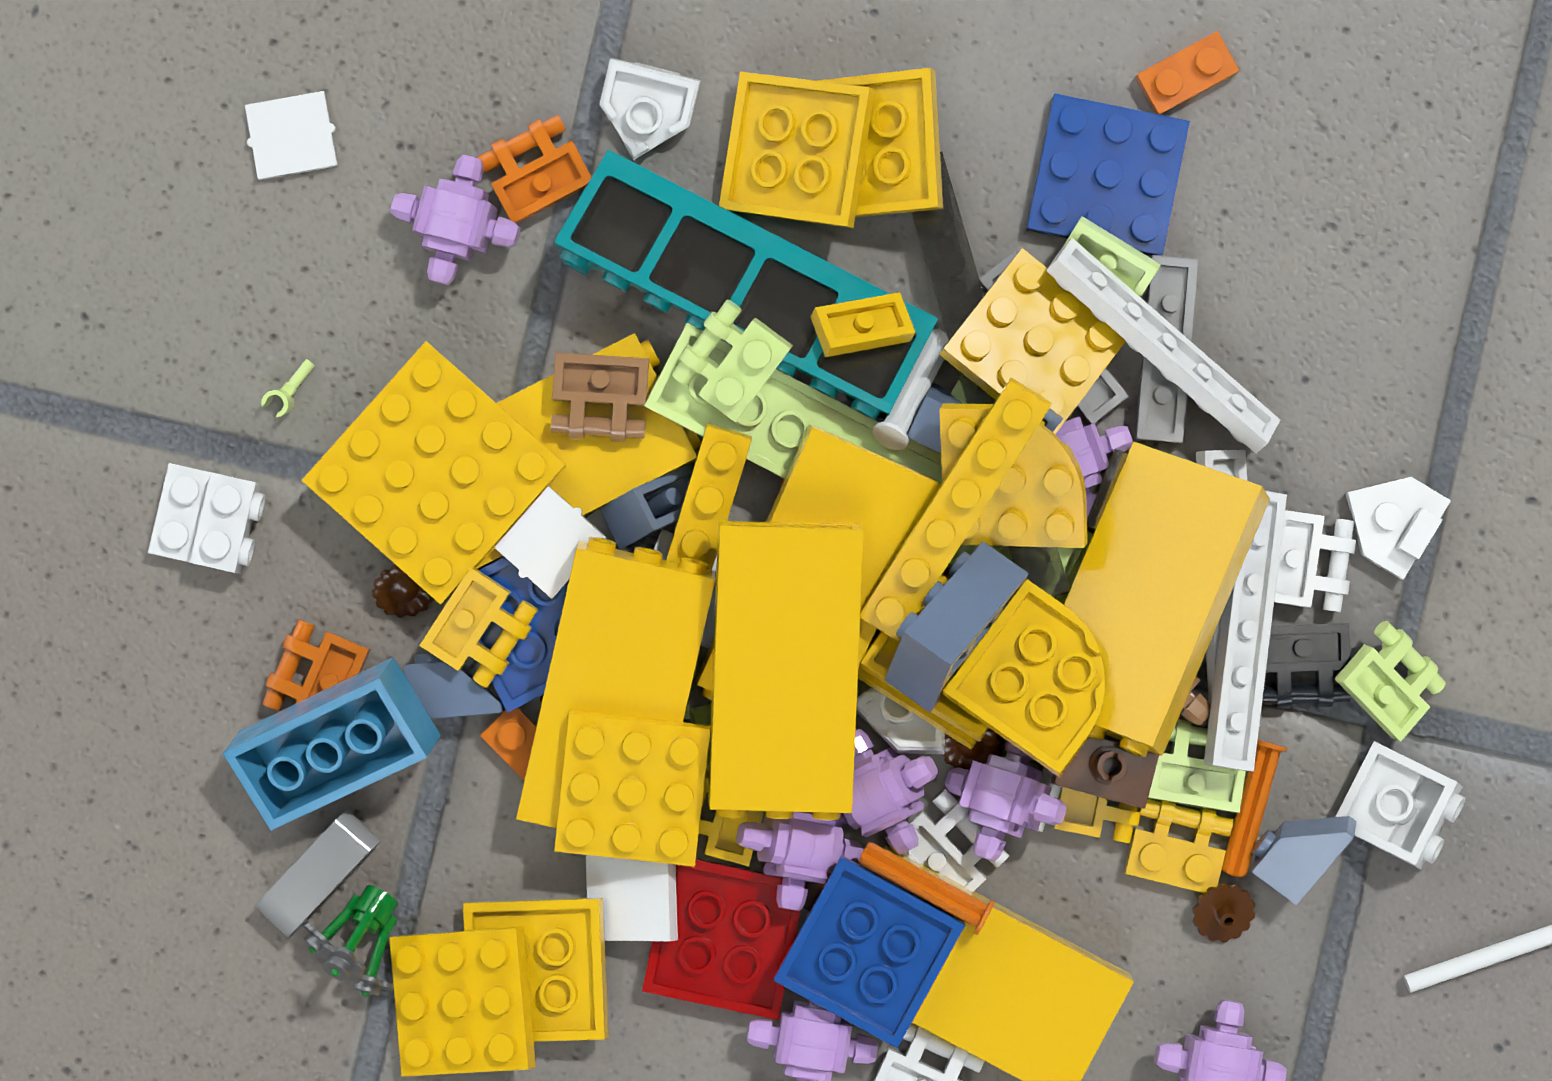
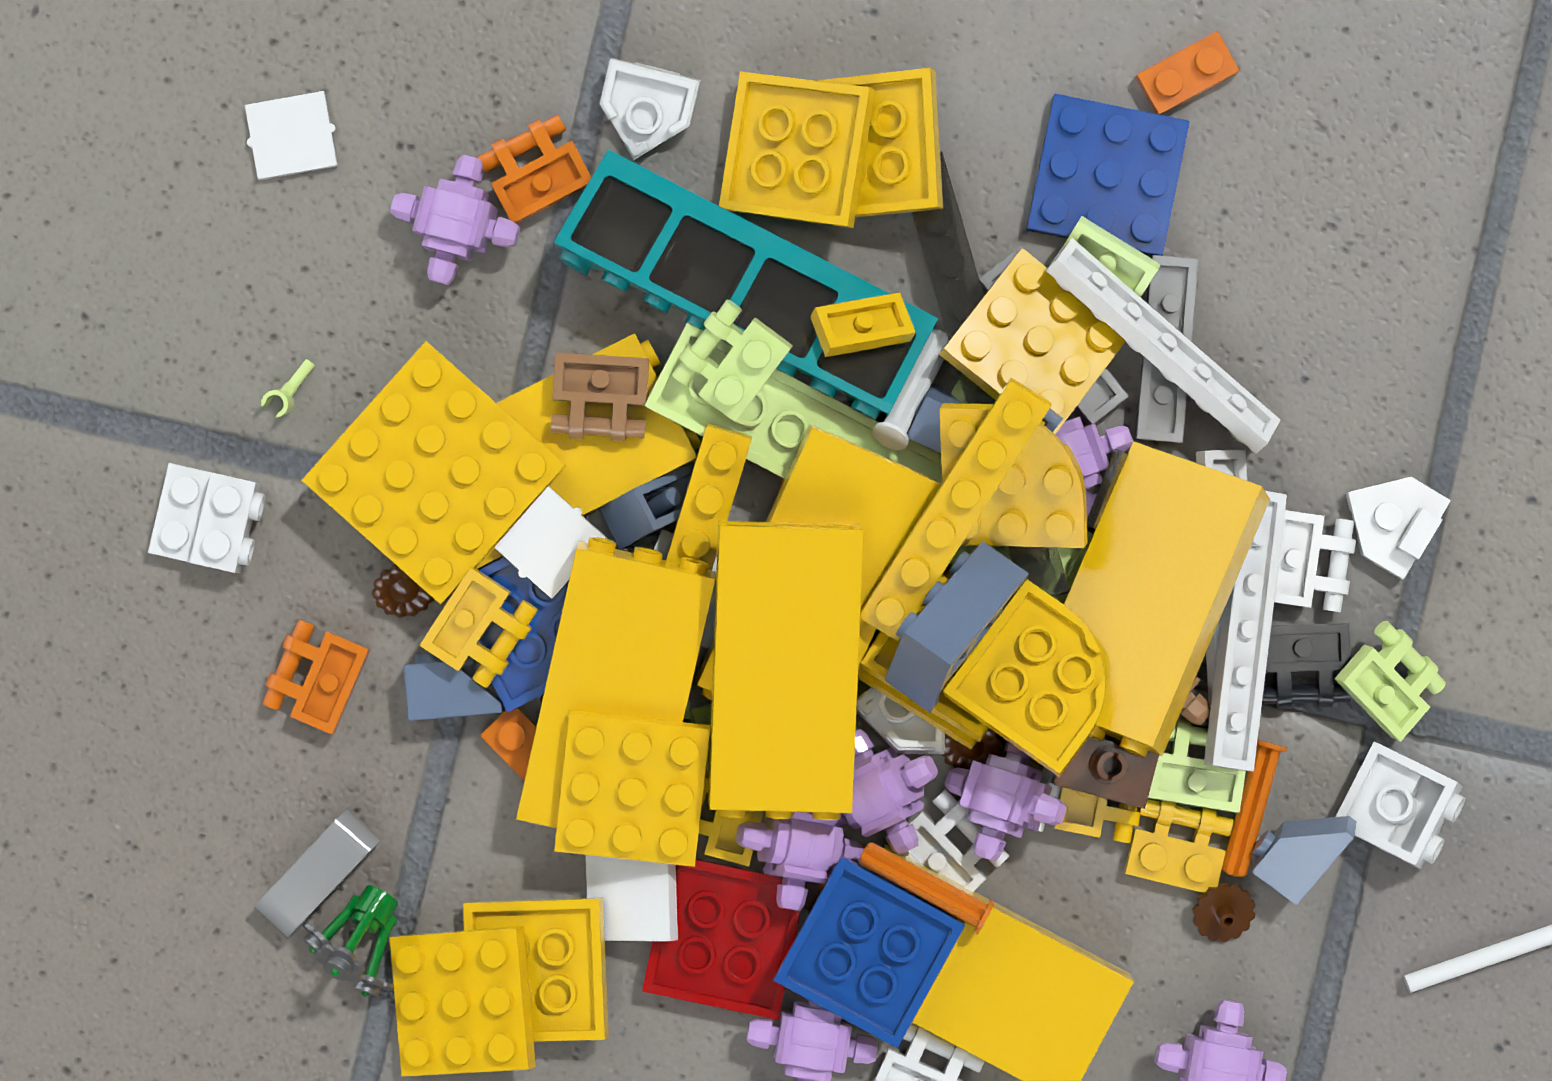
(332, 744): dark azure brick -> none

